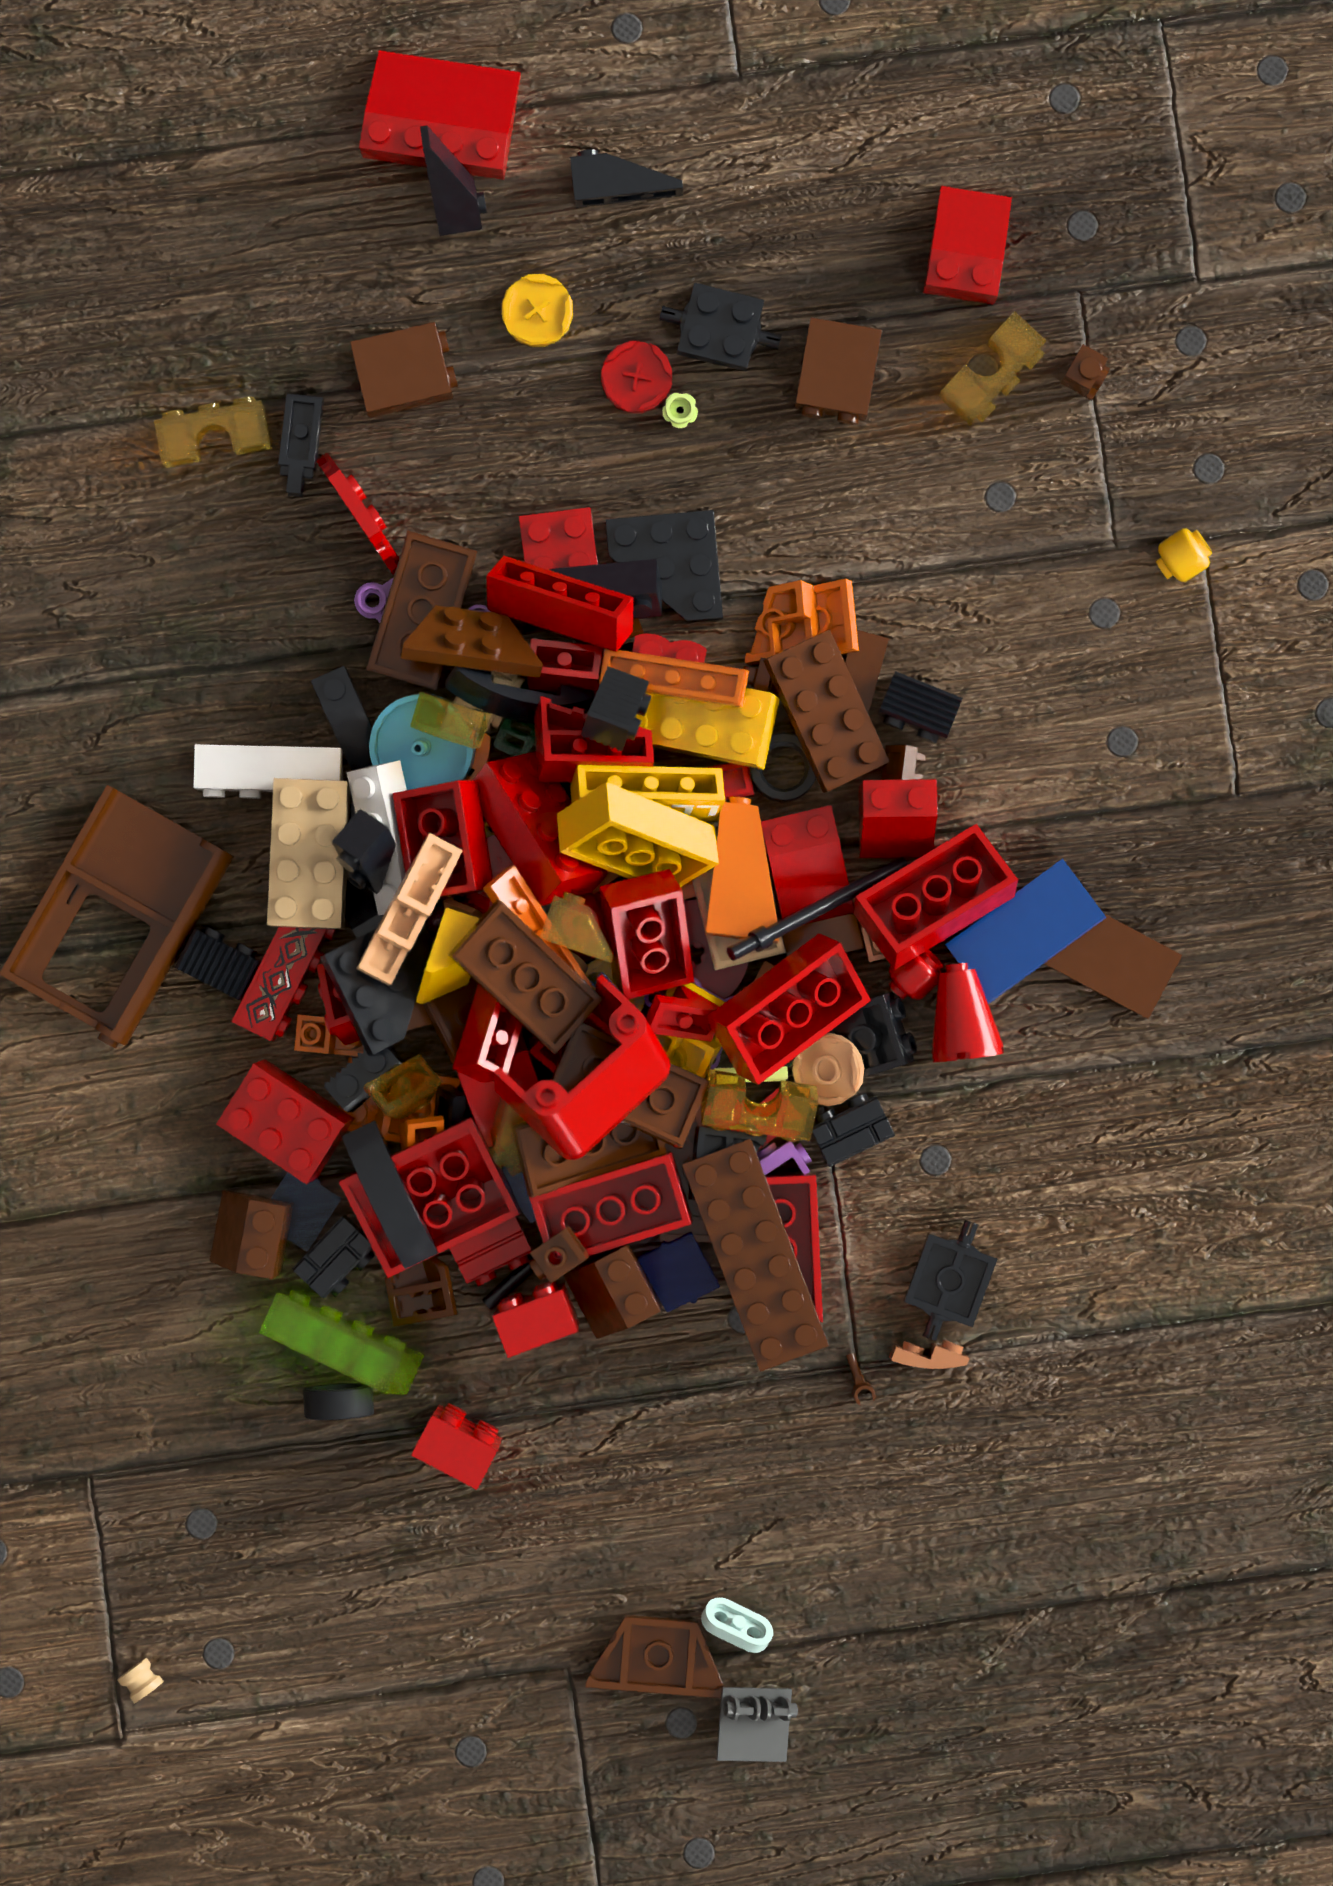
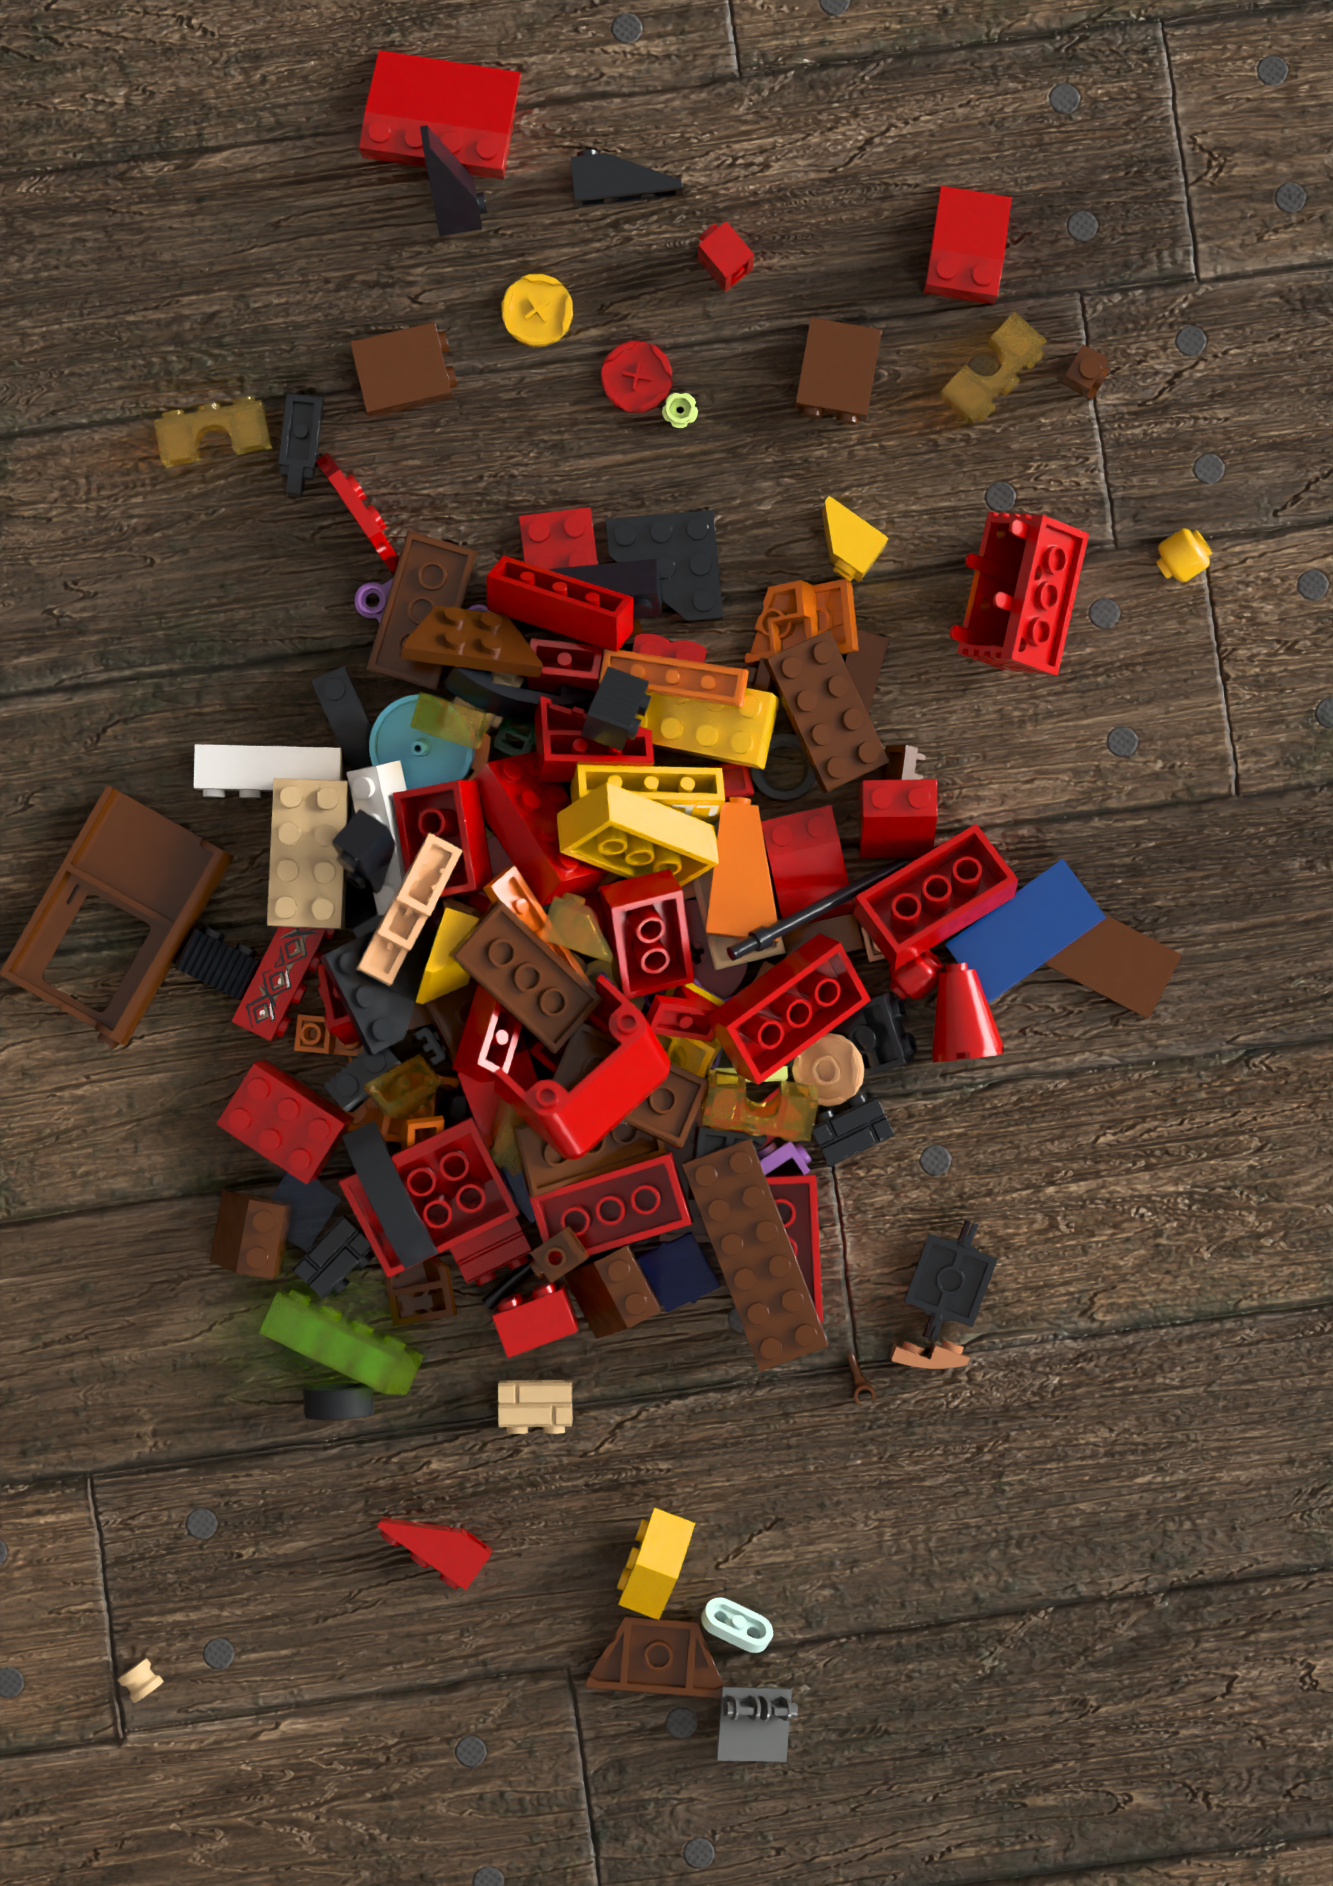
(434, 1044): none -> black tile
(445, 1548): none -> red slope
(458, 1445): red brick -> none
(535, 1405): none -> tan brick
(655, 1564): none -> yellow brick
(720, 327): black plate -> none
(724, 255): none -> red brick
(850, 541): none -> yellow slope
(919, 707): black brick -> none
(1021, 593): none -> red piece

